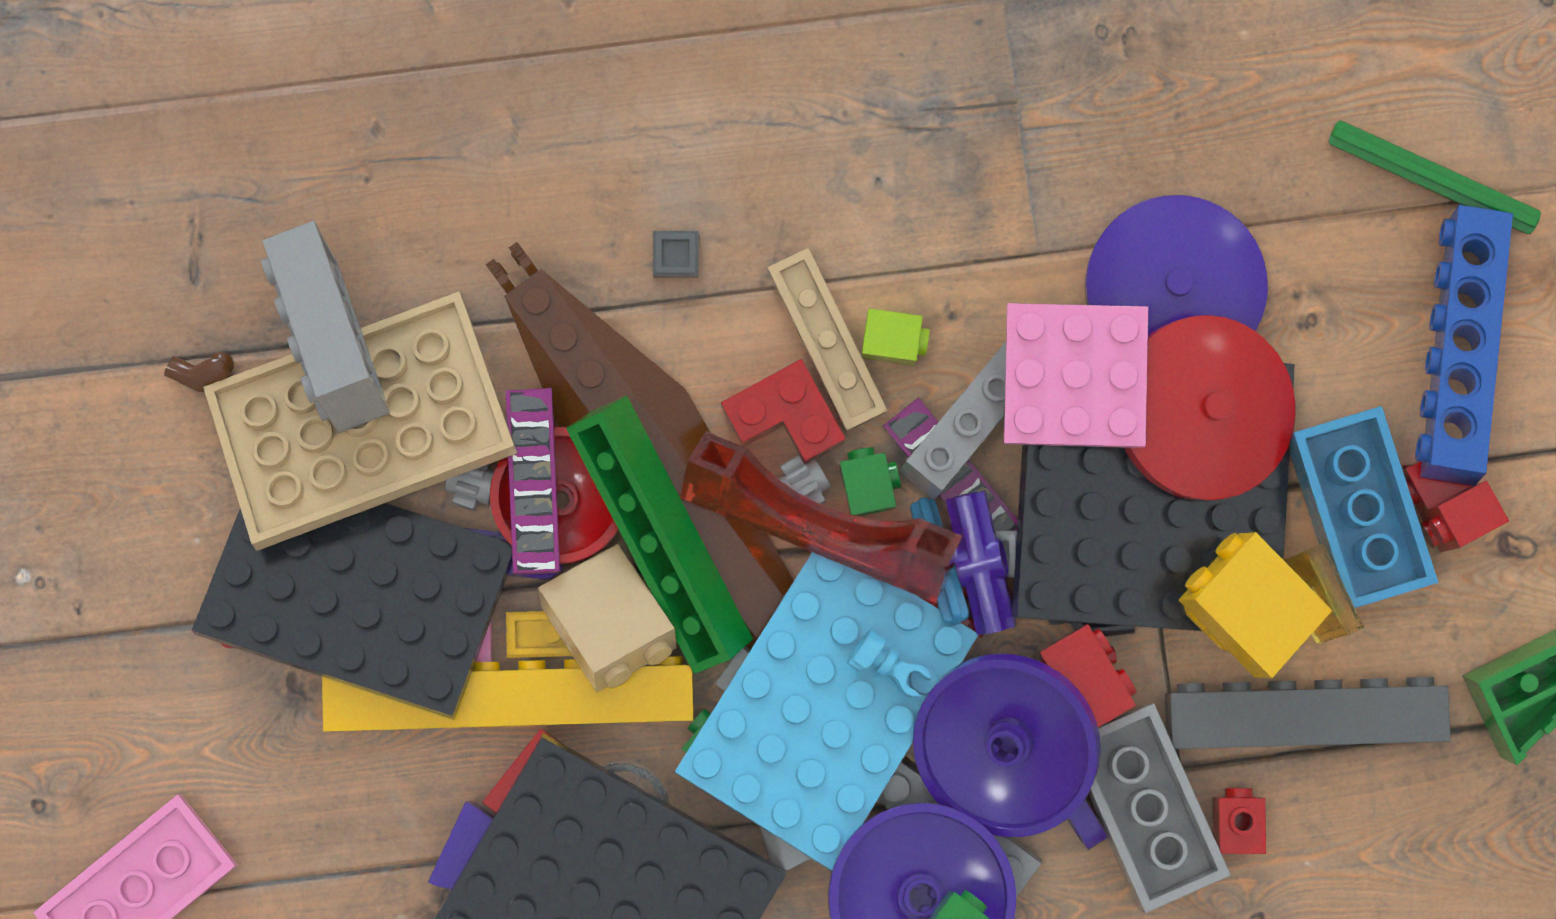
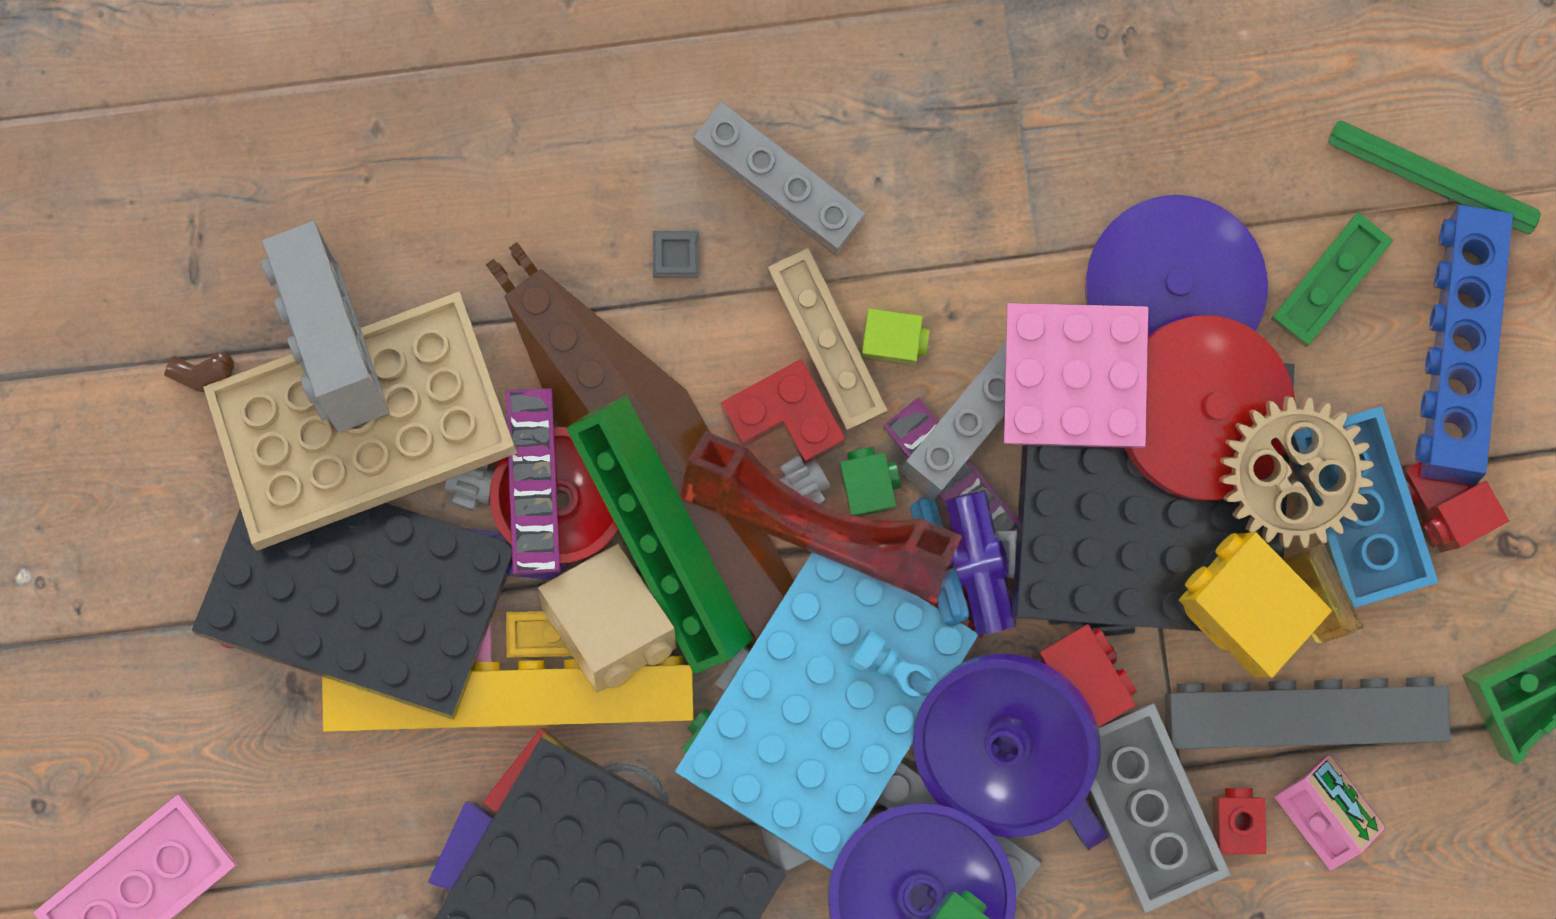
(779, 179): none -> light grey brick
(1328, 446): none -> tan gear
(1330, 813): none -> panel
(1332, 279): none -> green plate

